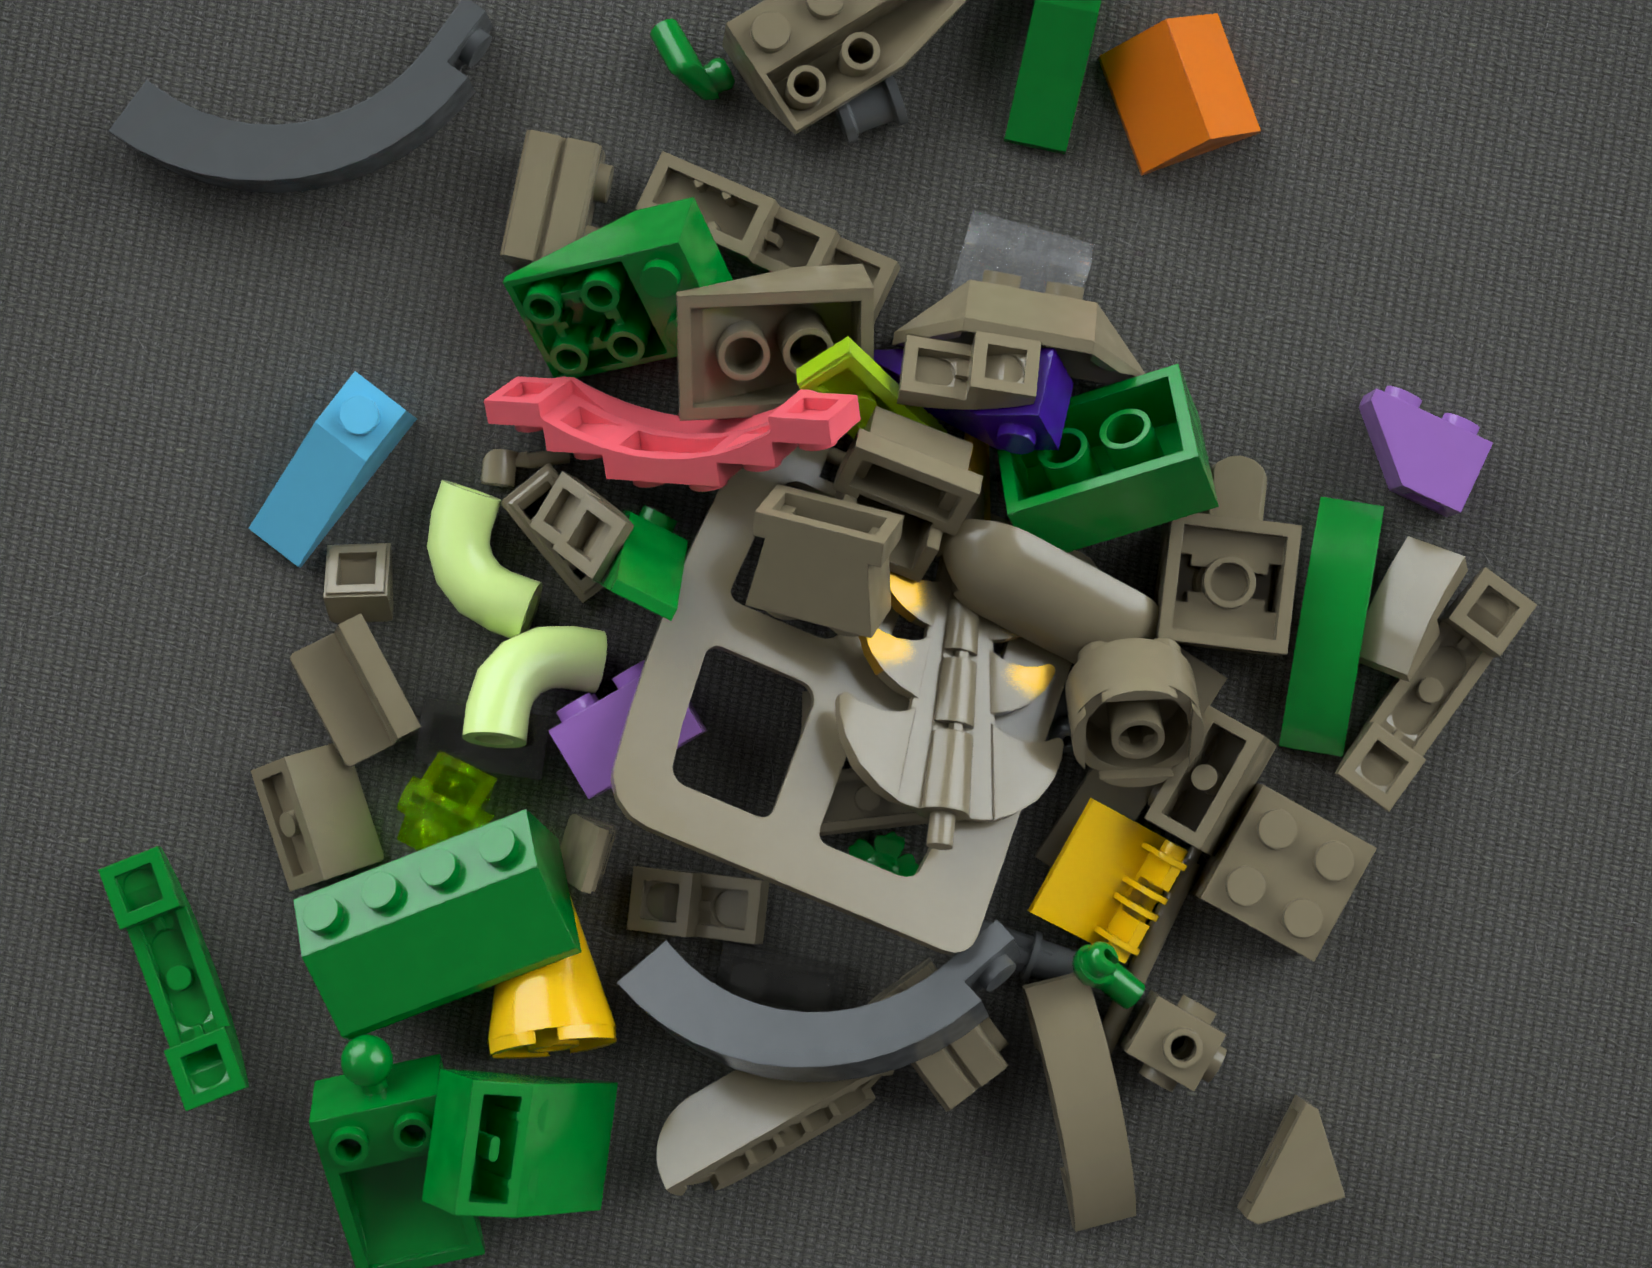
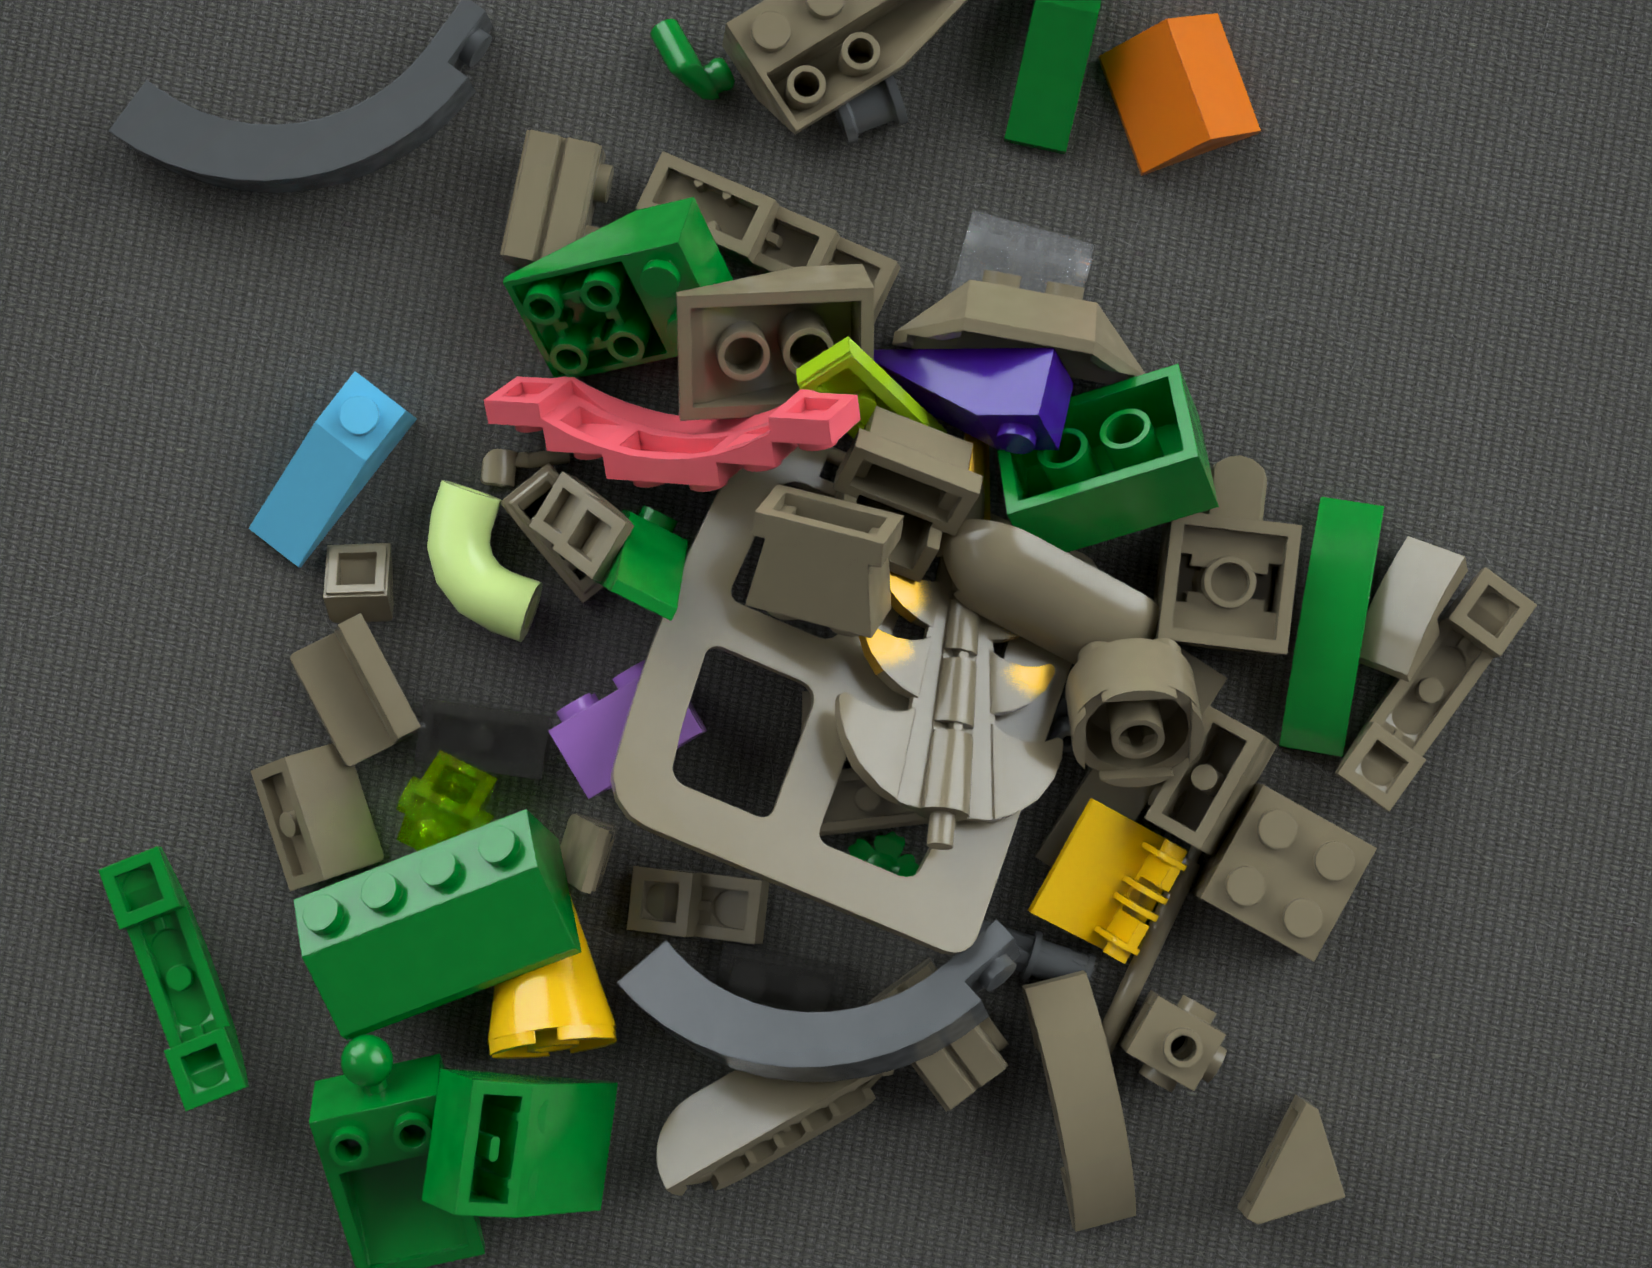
(524, 669): yellowish green cylinder -> none
(984, 375): dark tan slope -> none
(1099, 968): green arm -> none
(1422, 454): medium lavender slope -> none

